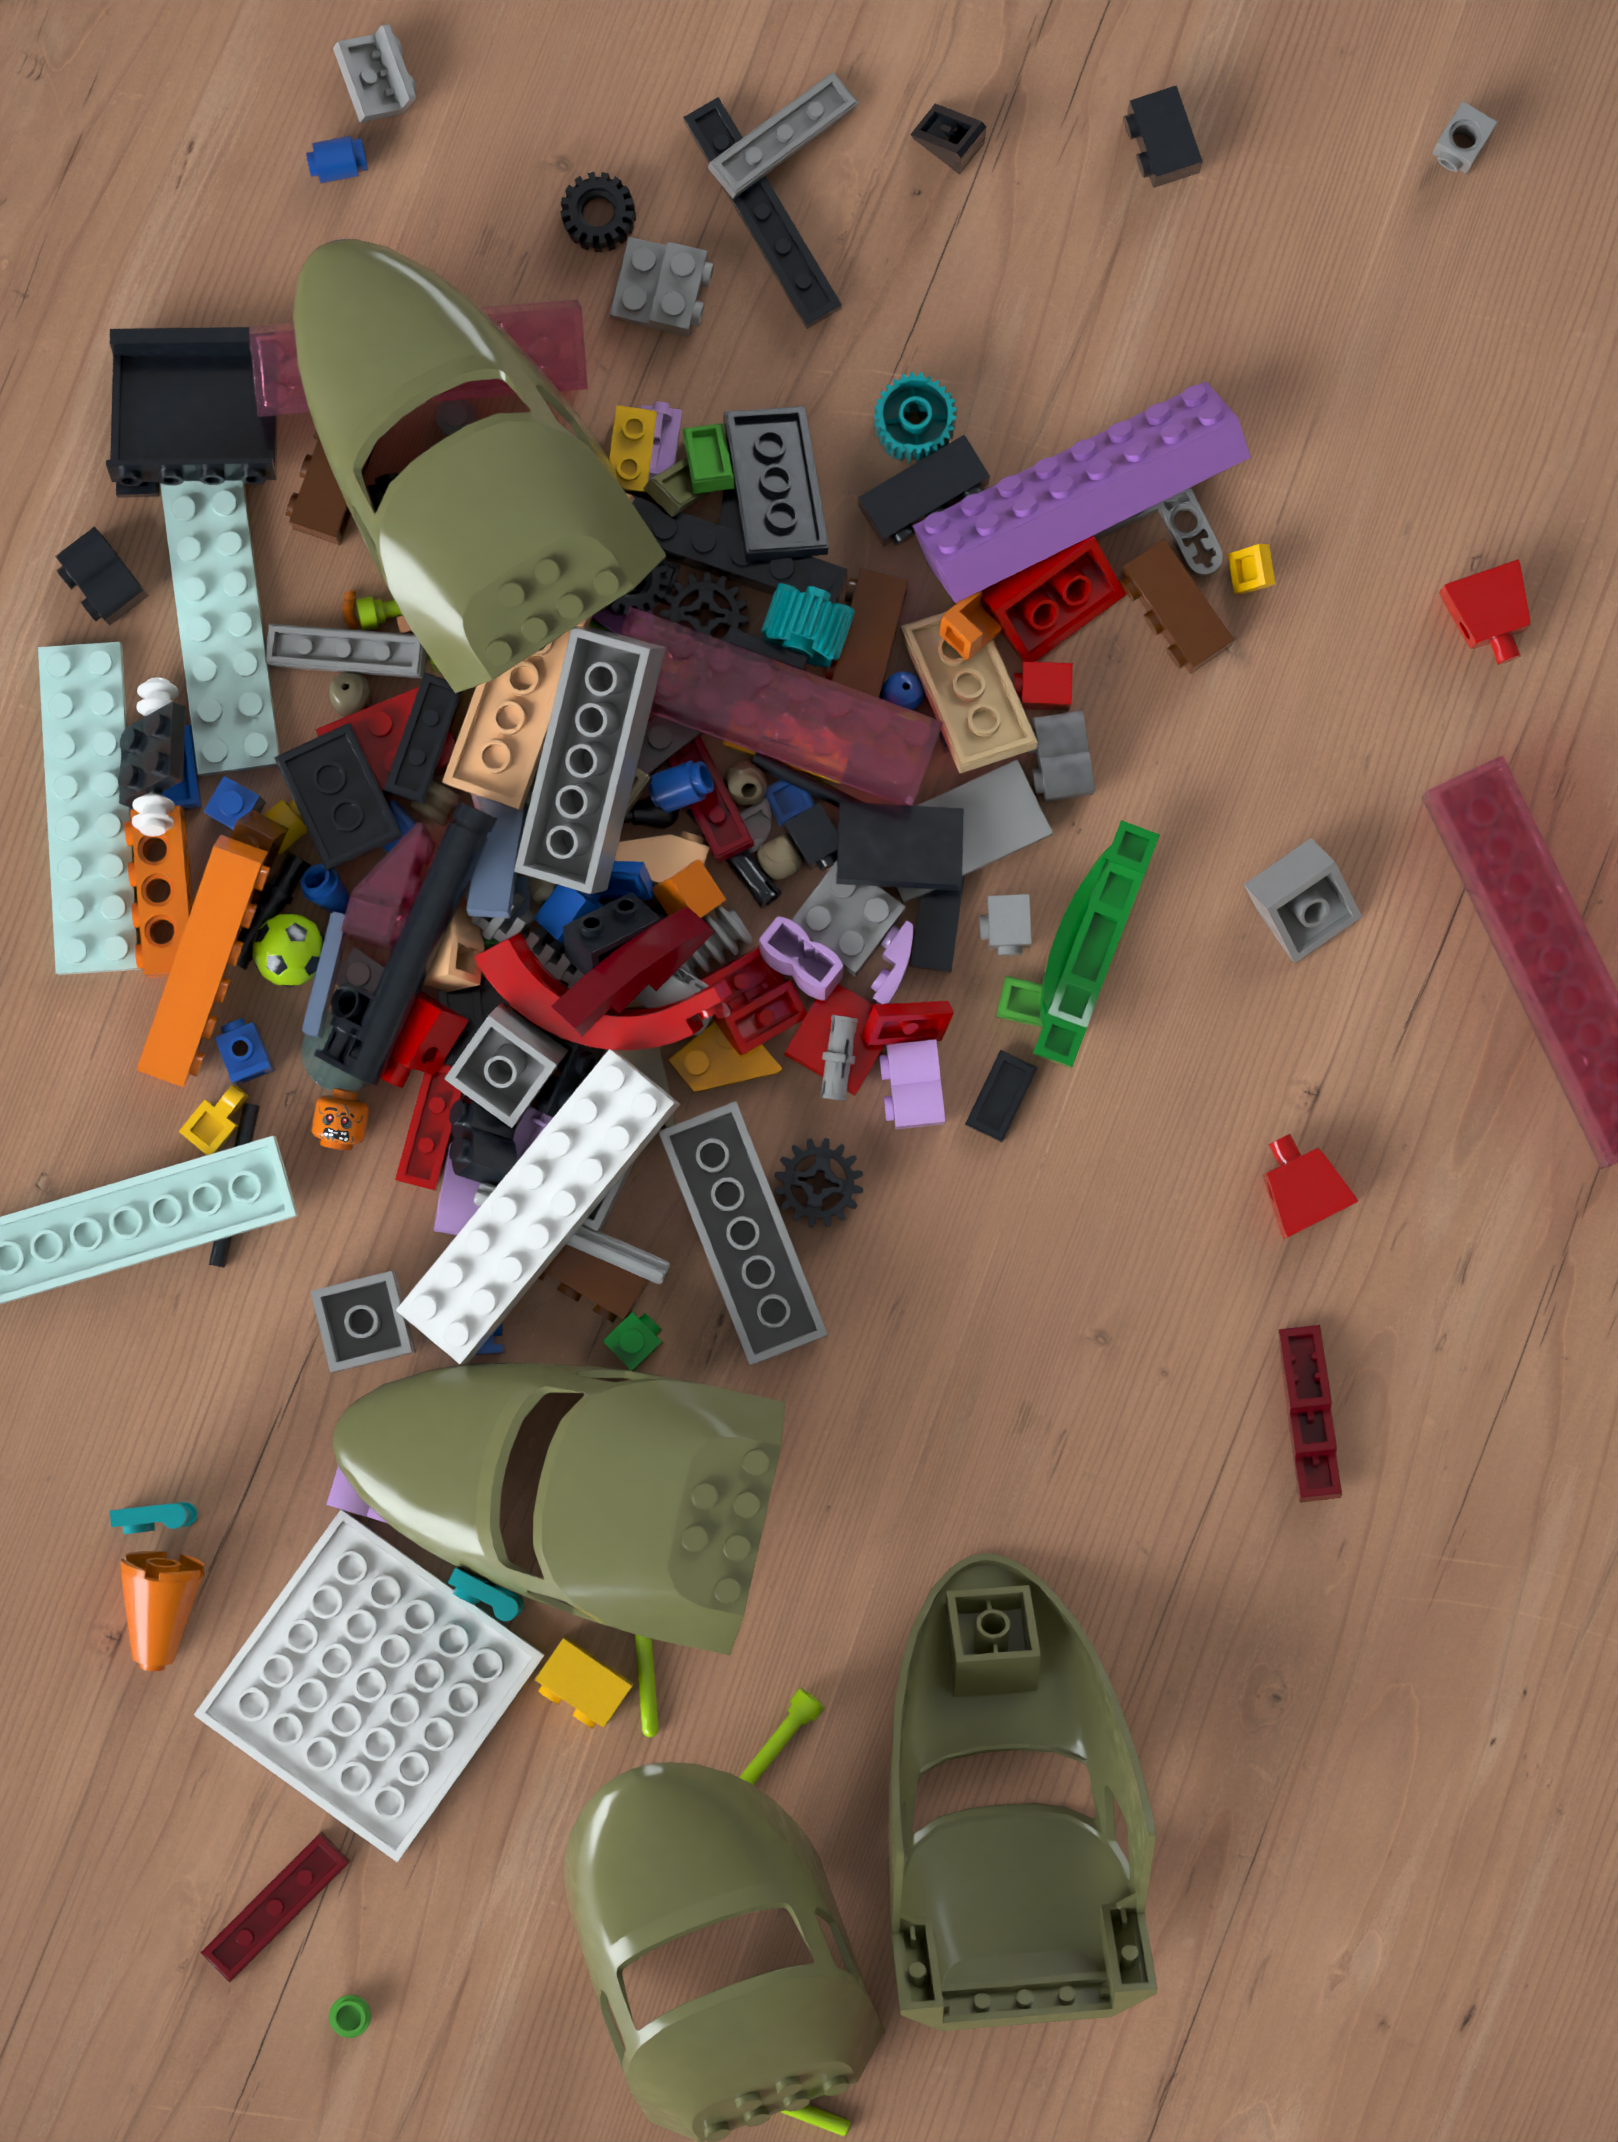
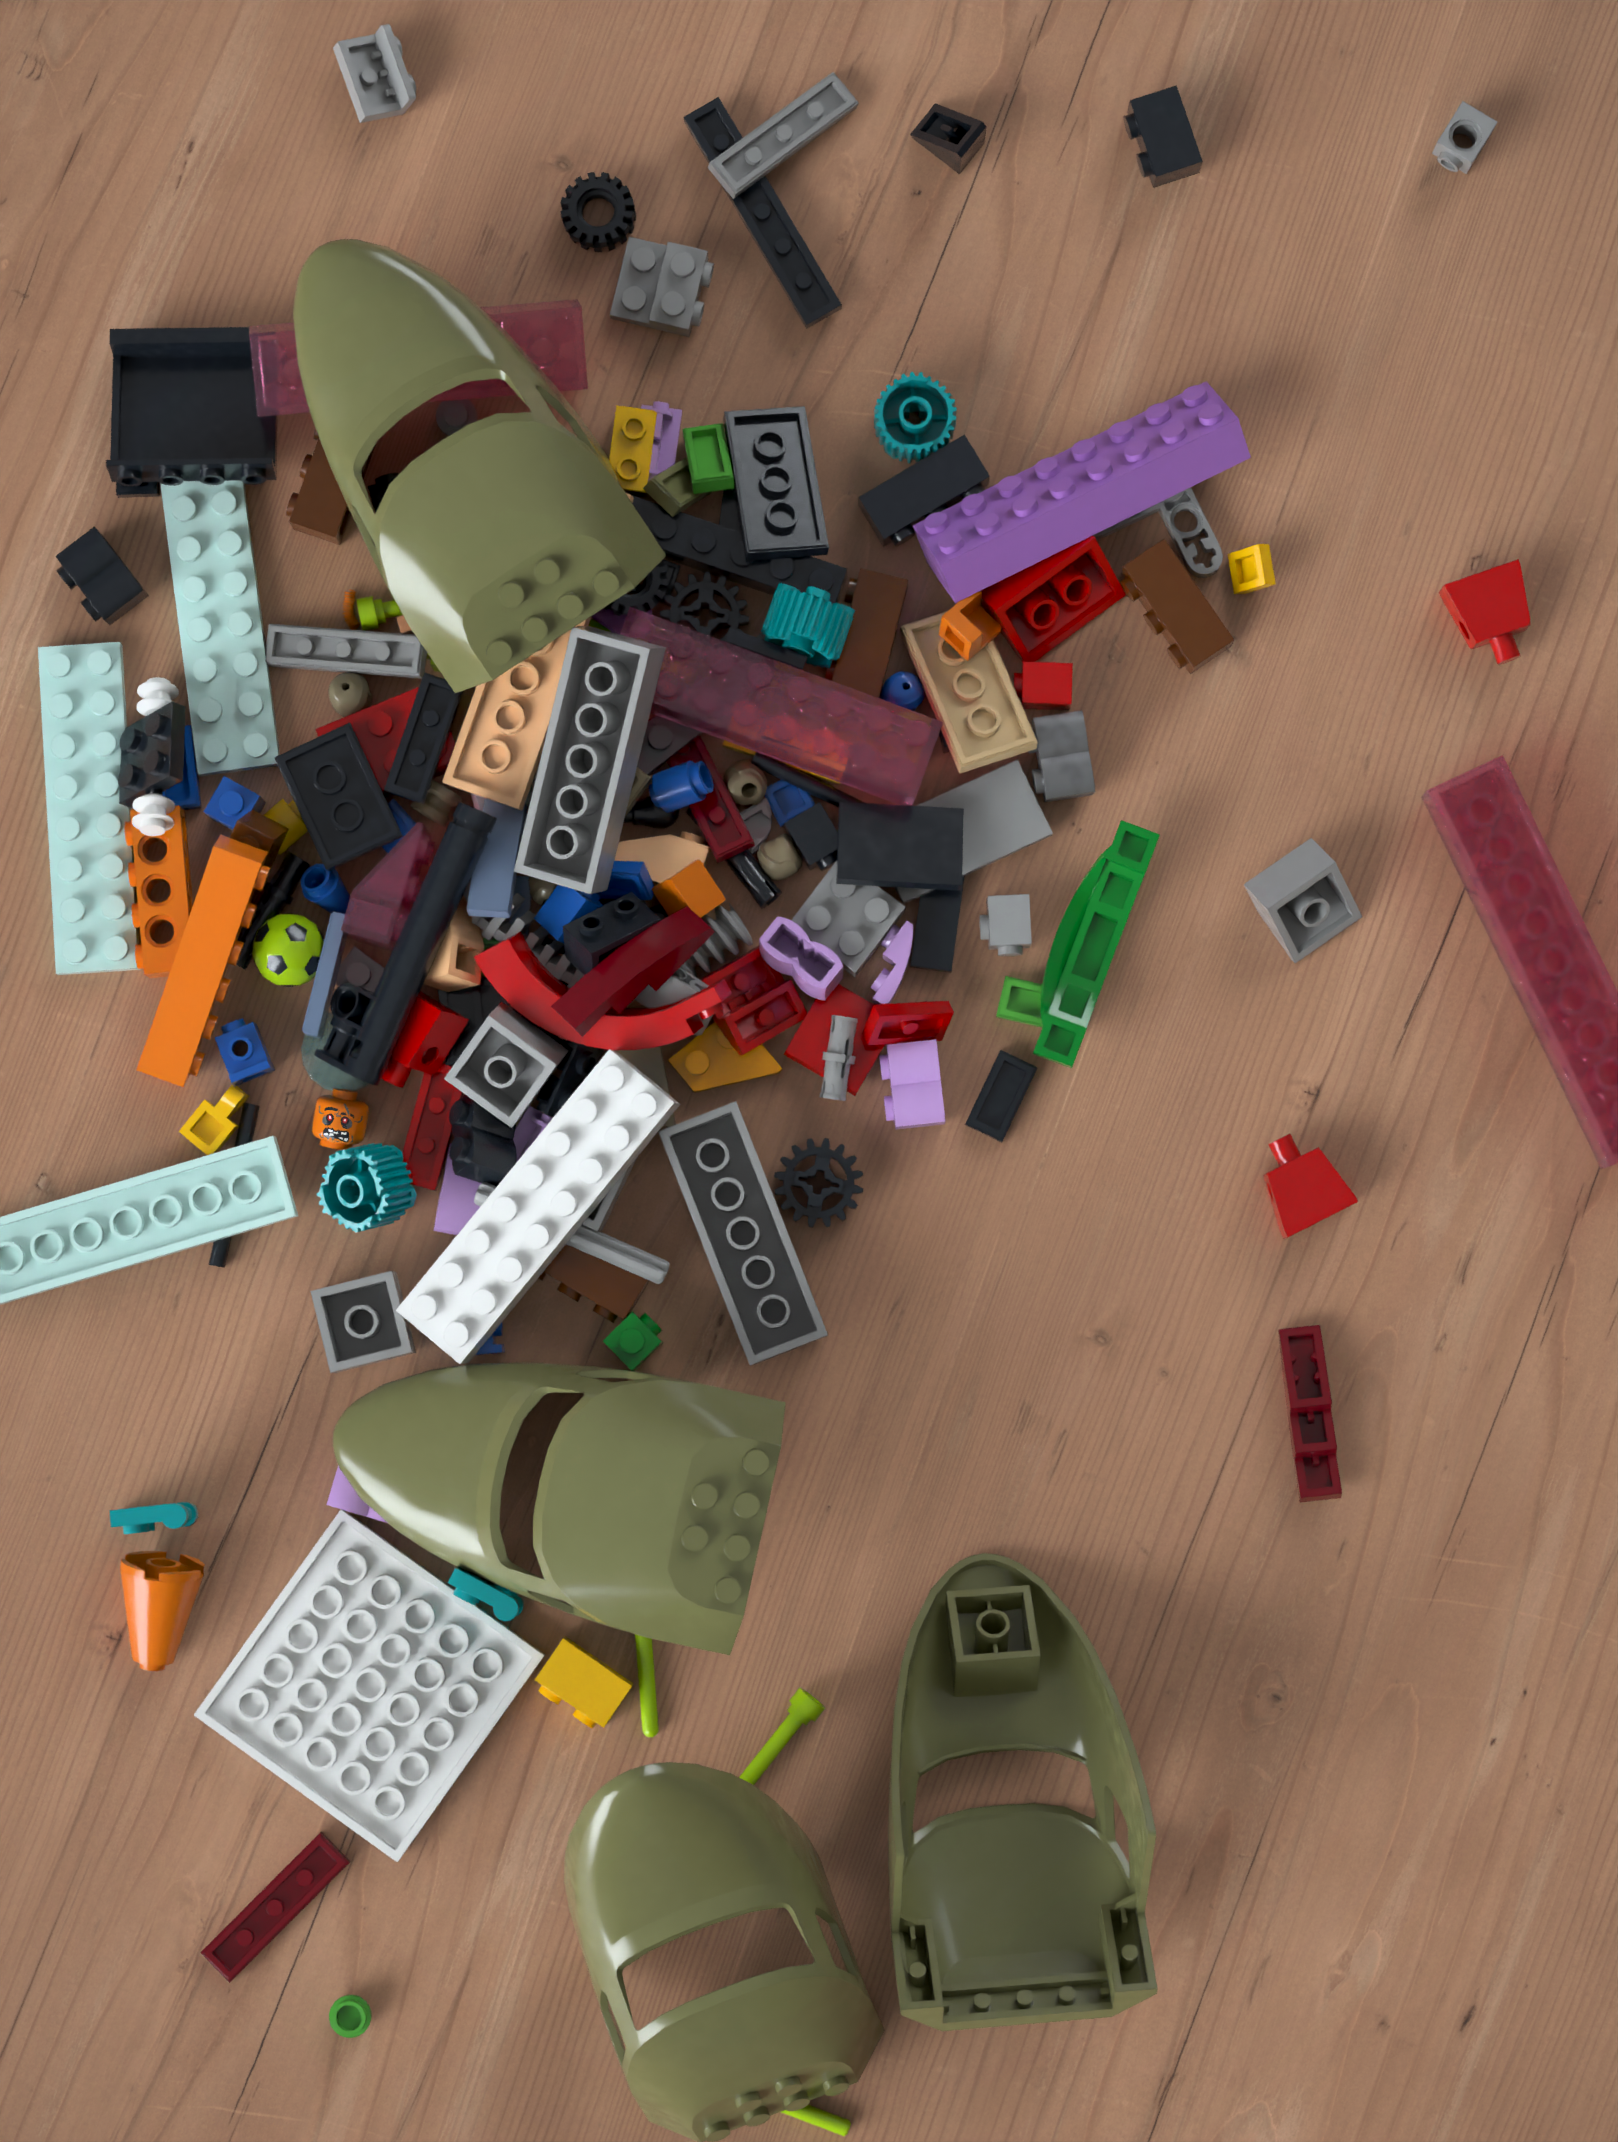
(337, 159): blue brick -> none
(366, 1187): none -> teal brick

